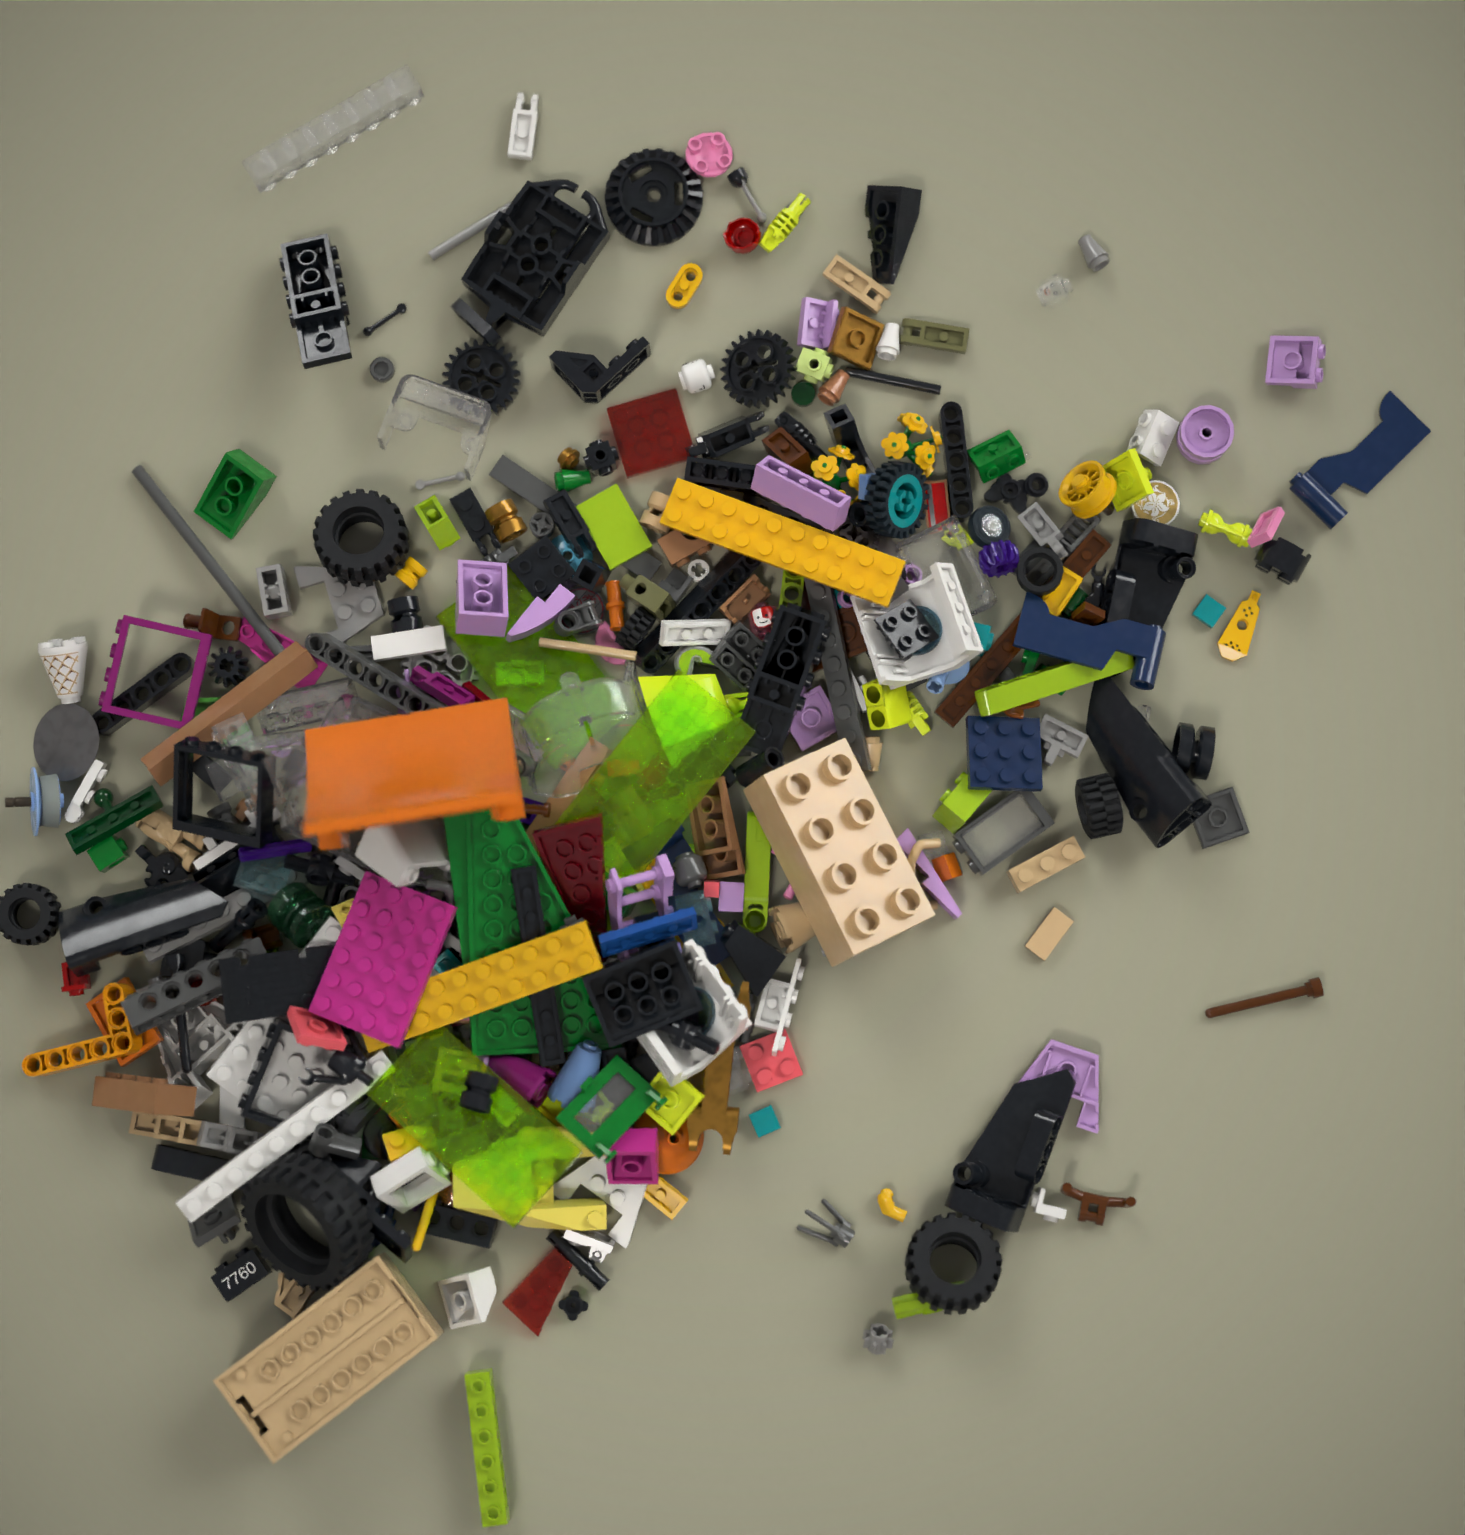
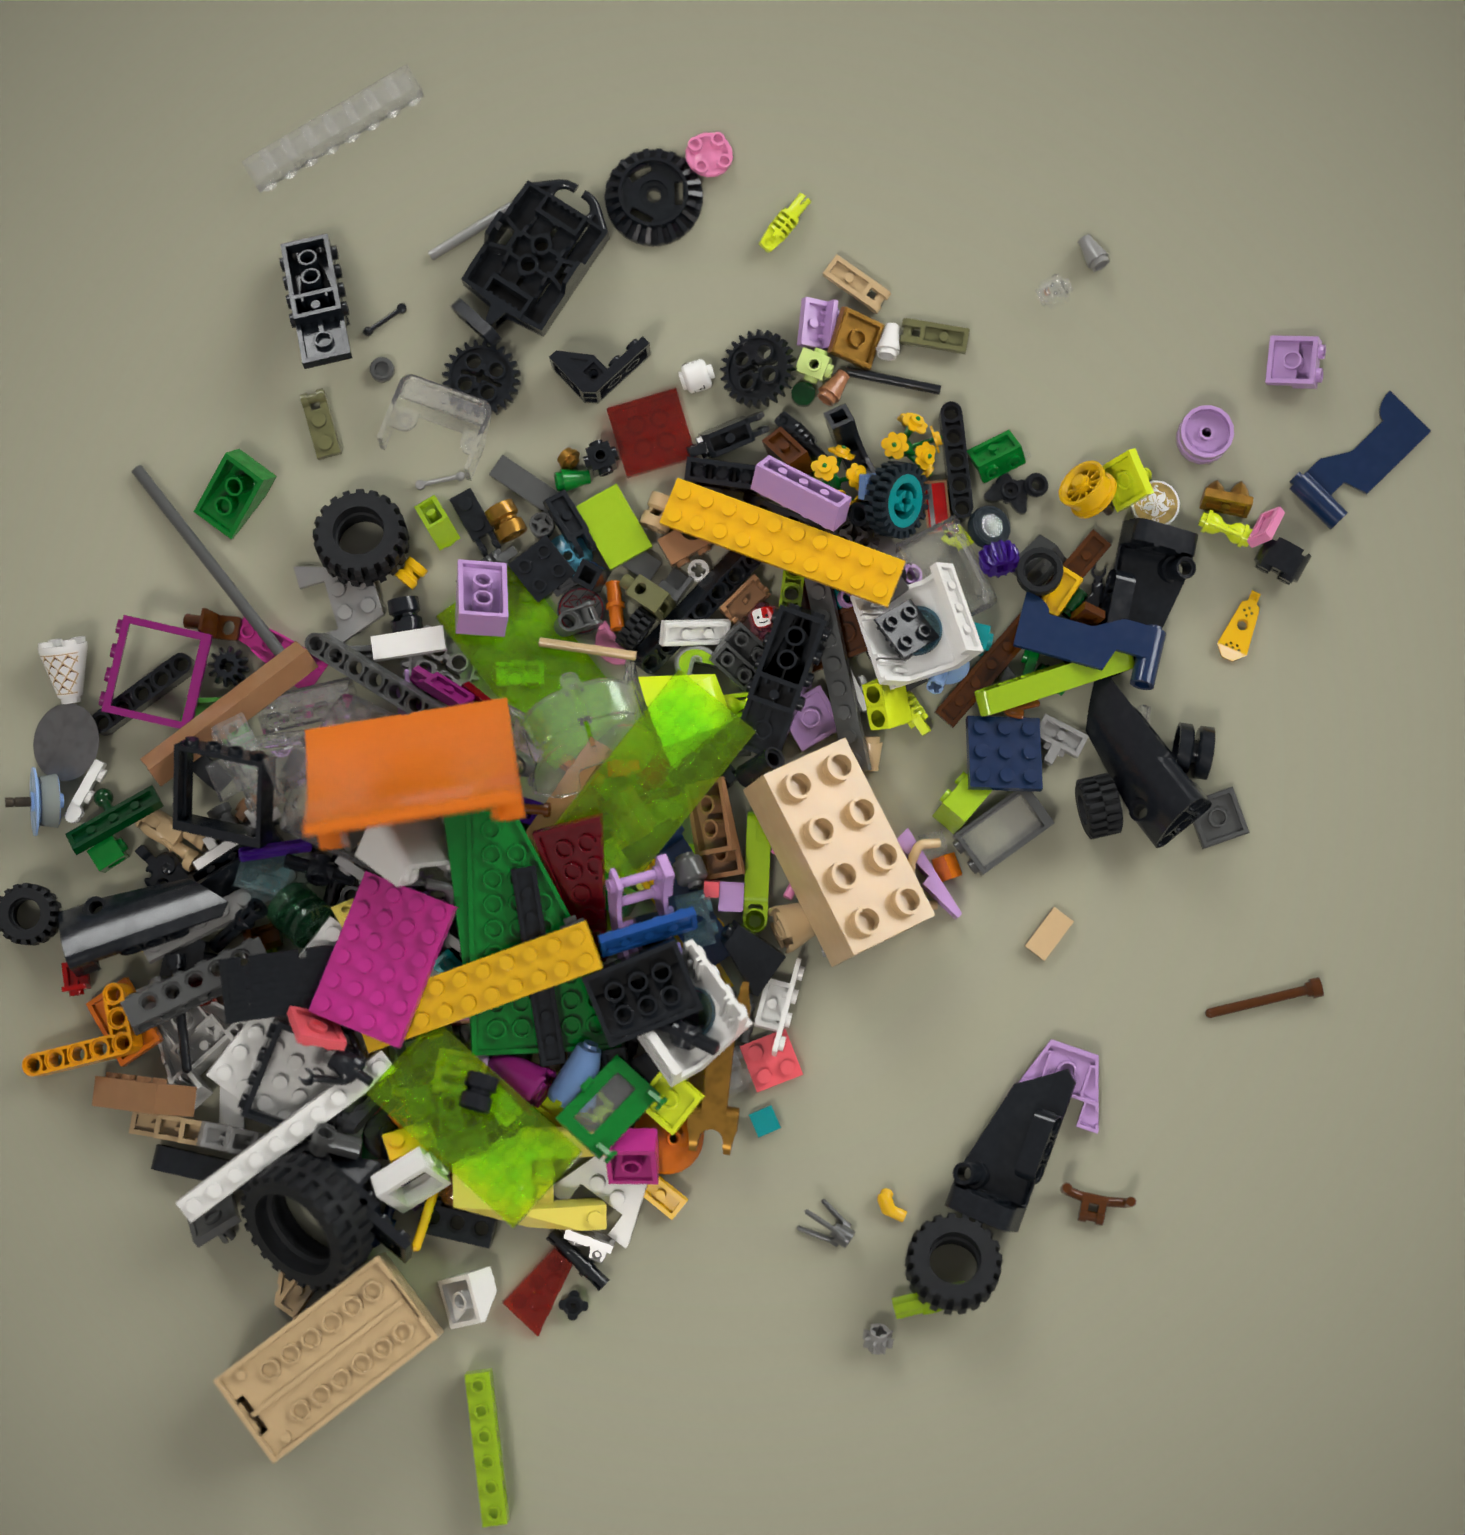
(240, 1274): black brick -> none
(274, 591): light grey brick -> none
(320, 425): none -> olive plate
(523, 129): white hinge -> none
(541, 614): lavender slope -> none
(684, 287): yellow plate -> none
(739, 180): hinge -> none
(742, 235): red hair -> none
(892, 221): black wedge -> none
(1042, 529): light grey plate -> none
(1045, 864): tan arch -> none
(1050, 1212): white bracket -> none
(1067, 541): dark grey slope -> none
(1153, 436): white bracket -> none
(1208, 611): teal tile -> none
(1234, 503): none -> pearl gold tile

